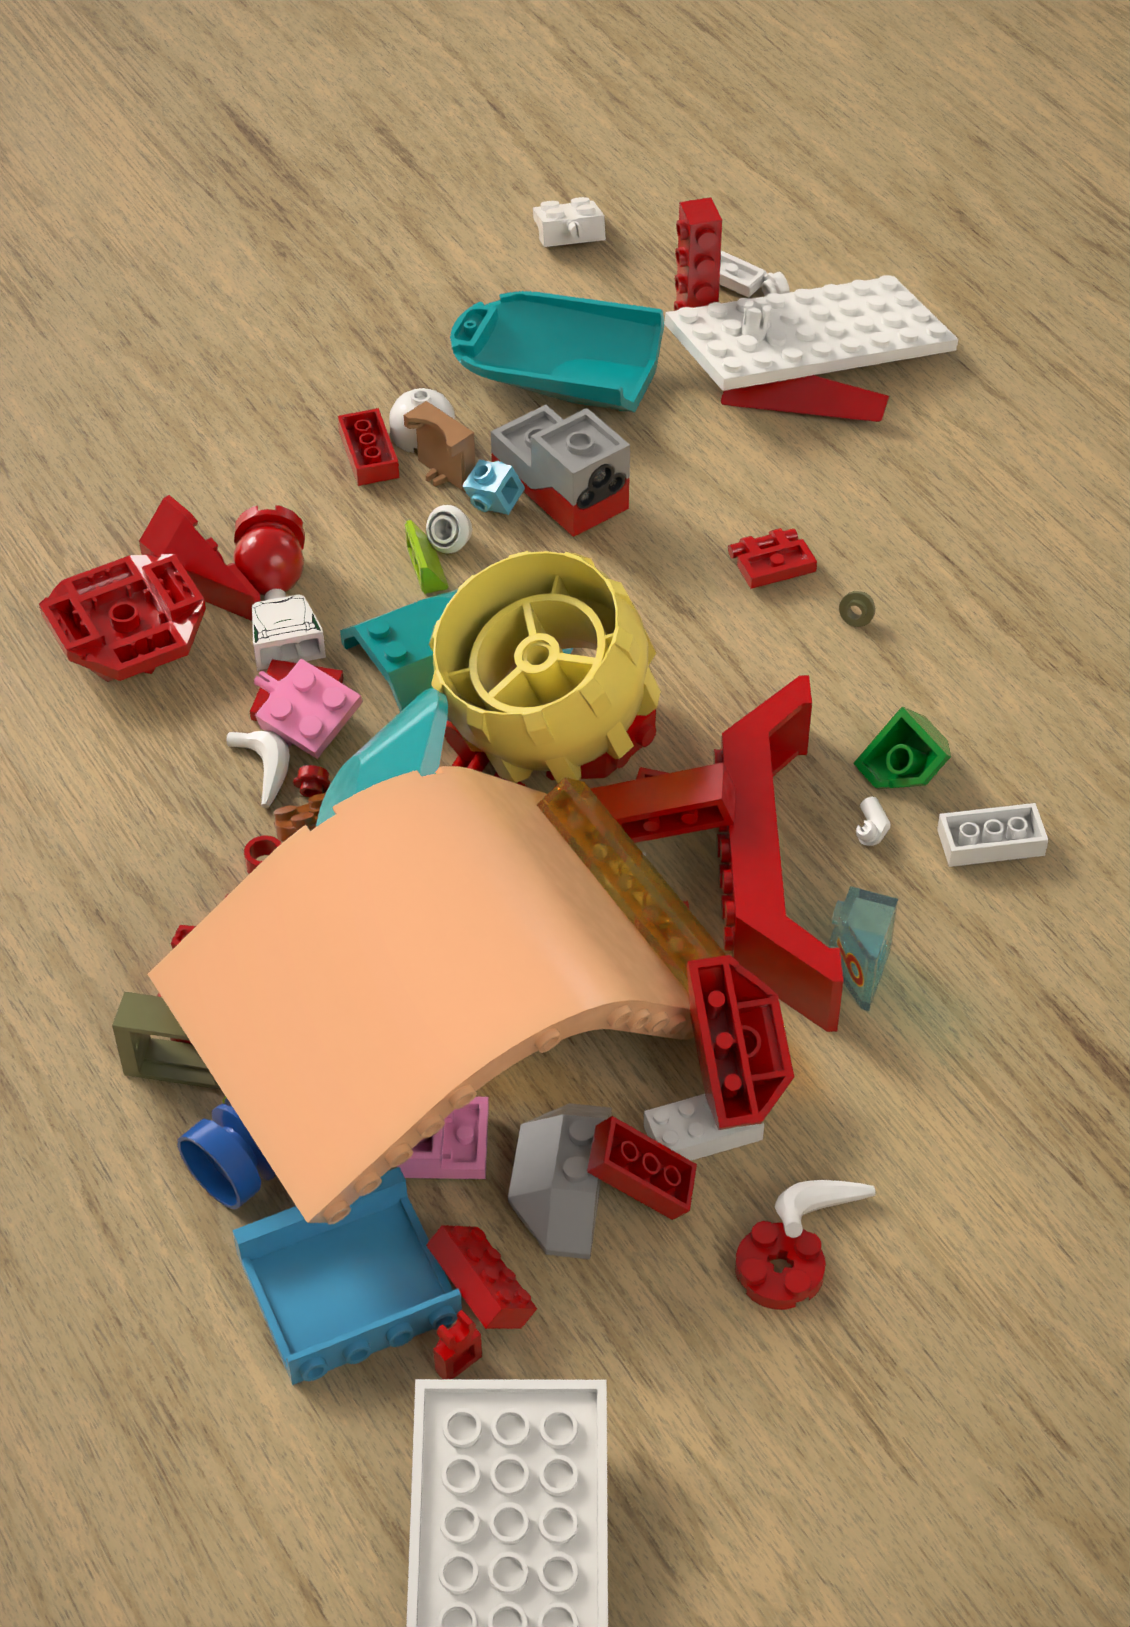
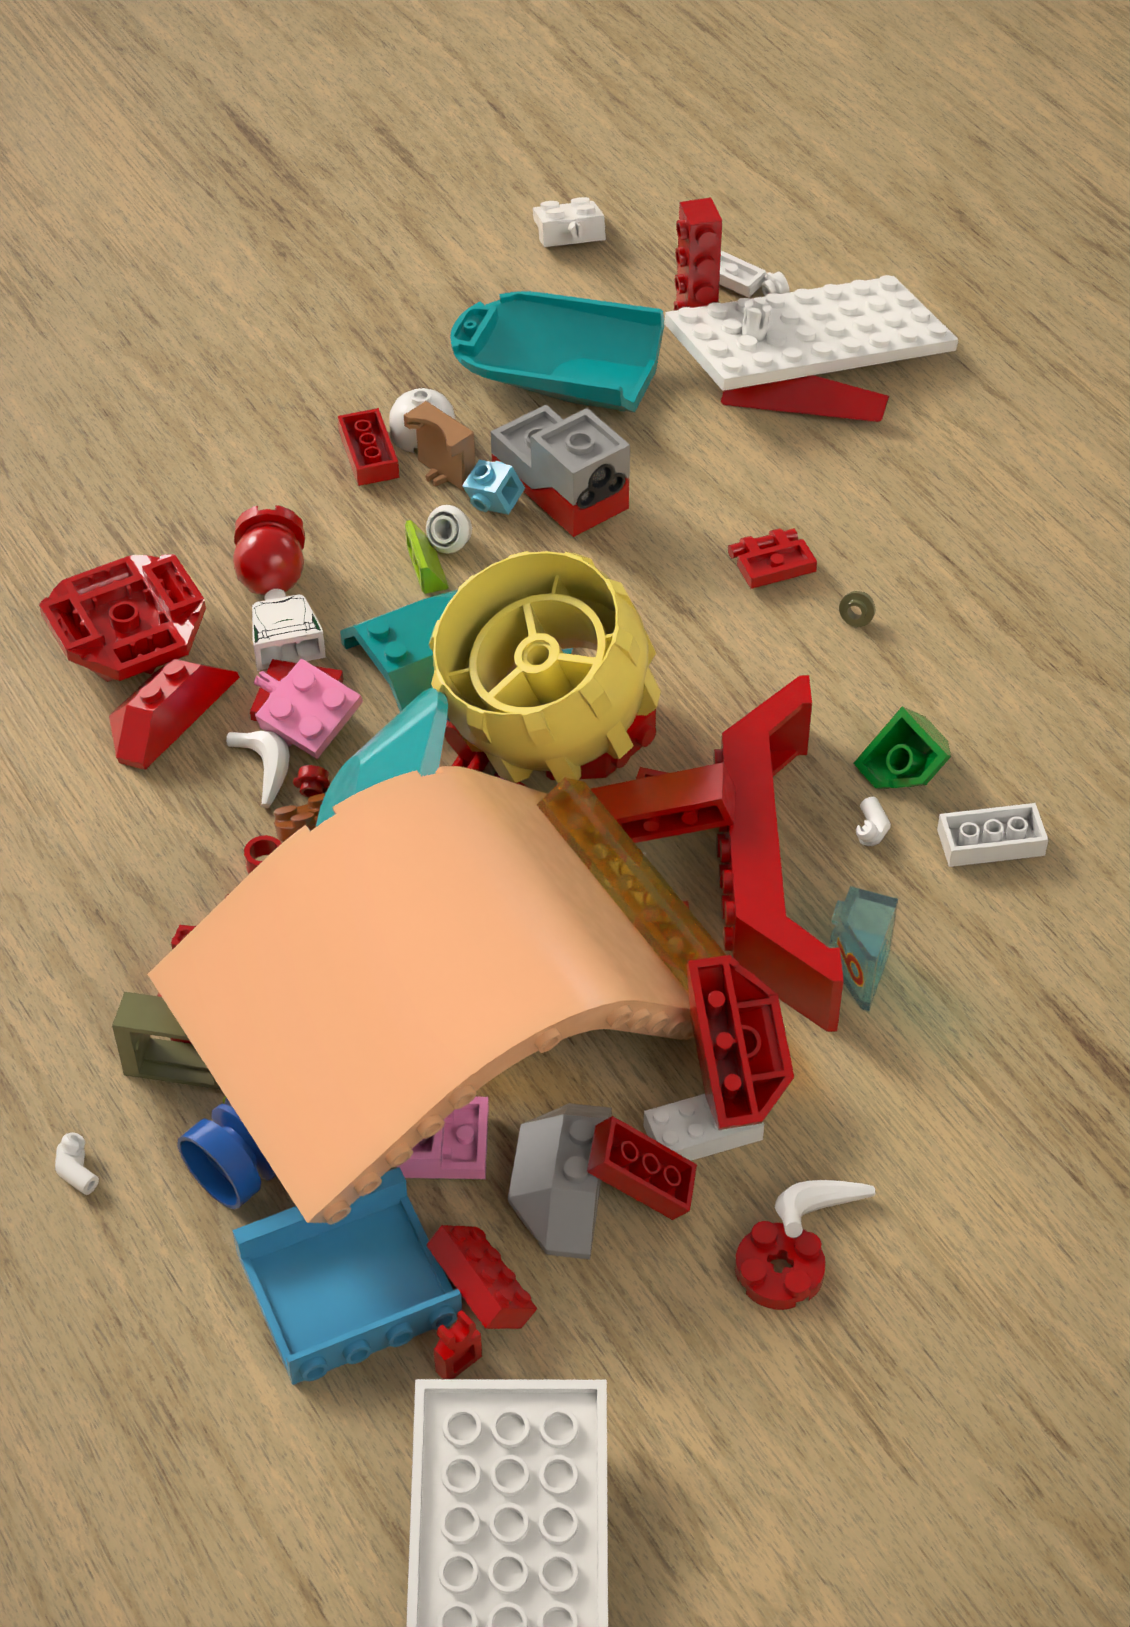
(70, 1164): none -> white arm
(165, 709): none -> red wedge
(174, 532): red wedge -> none

